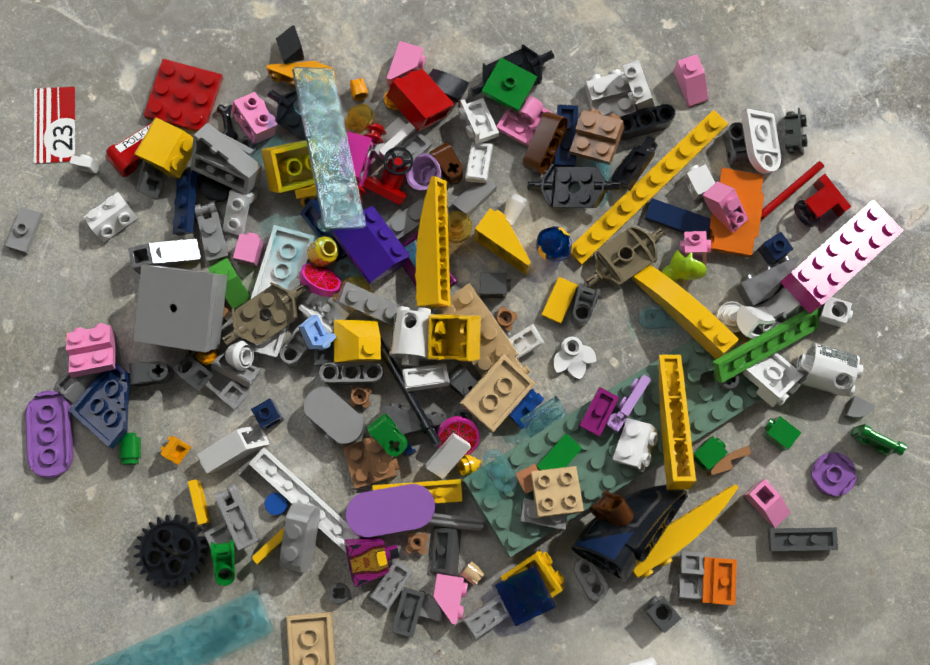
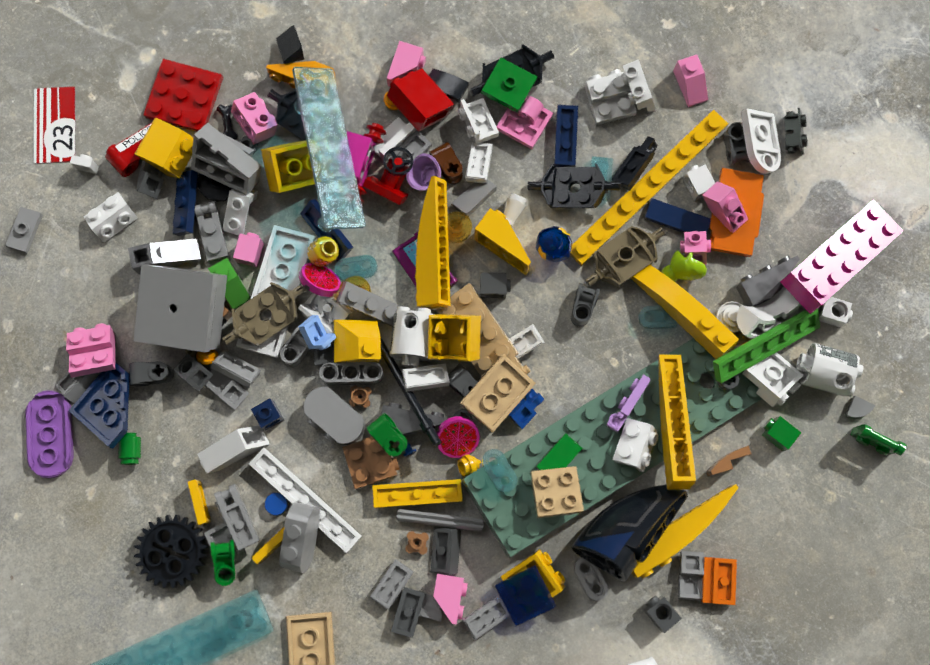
(175, 450): light orange tile -> none
(240, 355): white cone -> none
(306, 192): light orange tile -> none
(339, 600): dark grey bush -> none
(358, 89): light orange hose -> none
(359, 117): clear yellow plate -> none
(368, 558): torso -> none
(373, 248): dark purple slope -> none
(390, 510): medium lavender tile -> none
(407, 220): light grey plate -> none
(448, 455): white tile -> none
(472, 573): tan hose -> none
(511, 316): medium nougat plate -> none
(524, 478): nougat tile -> none
(529, 515): light grey plate -> none
(543, 416): clear light blue plate -> none
(545, 142): reddish brown beam -> none
(559, 300): yellow tile -> none
(574, 361): white plate -> none
(597, 136): medium nougat plate -> none
(598, 412): magenta plate -> none
(612, 509): reddish brown piece -> none
(653, 117): black beam -> none
(709, 453): green brick -> none
(767, 502): bright pink slope -> none
(775, 248): dark blue brick -> none
(791, 189): red bar -> none
(802, 539): dark grey plate -> none
(826, 198): red piece -> none
(833, 474): medium lavender tile -> none

